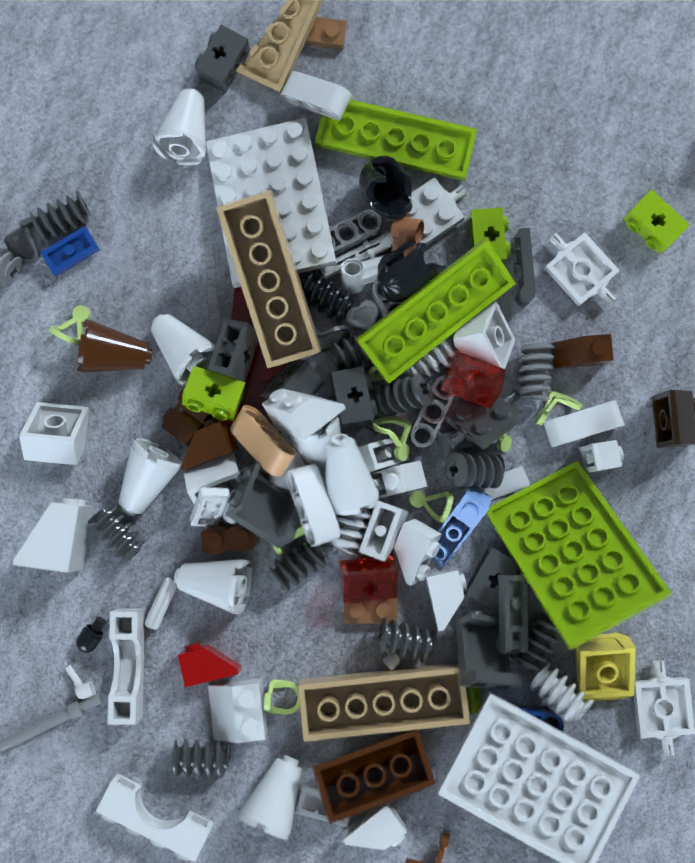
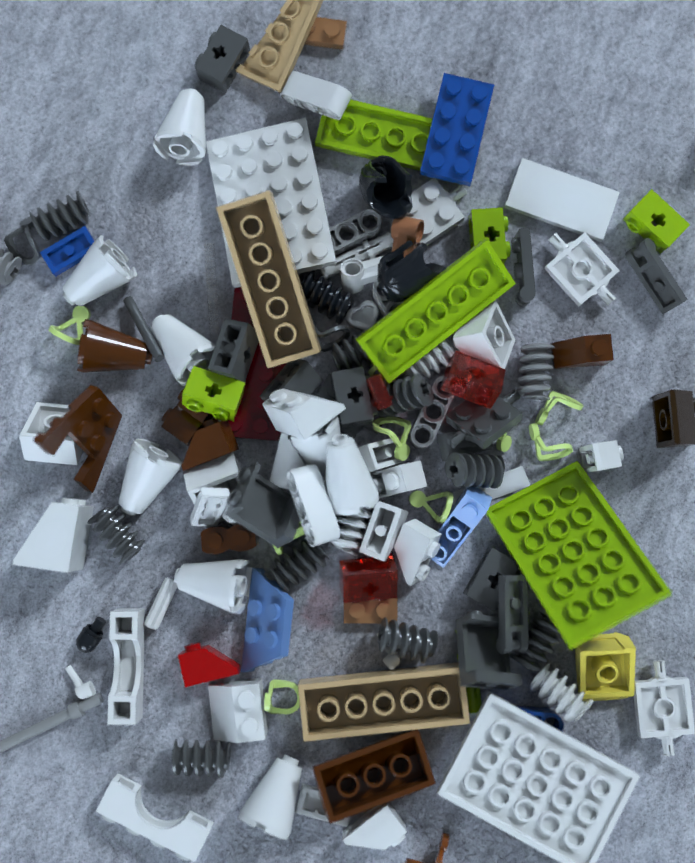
(92, 426): none -> reddish brown wing
(98, 273): none -> white cone
(144, 329): none -> dark grey bar
(263, 441): light nougat beam -> none
(266, 623): none -> medium blue wing
(379, 392): none -> clear red pin
(445, 595): white slope -> none
(457, 129): none -> blue plate
(539, 445): none -> yellowish green piece
(561, 199): none -> white tile
(583, 423): white beam -> none
(655, 276): none -> dark grey plate

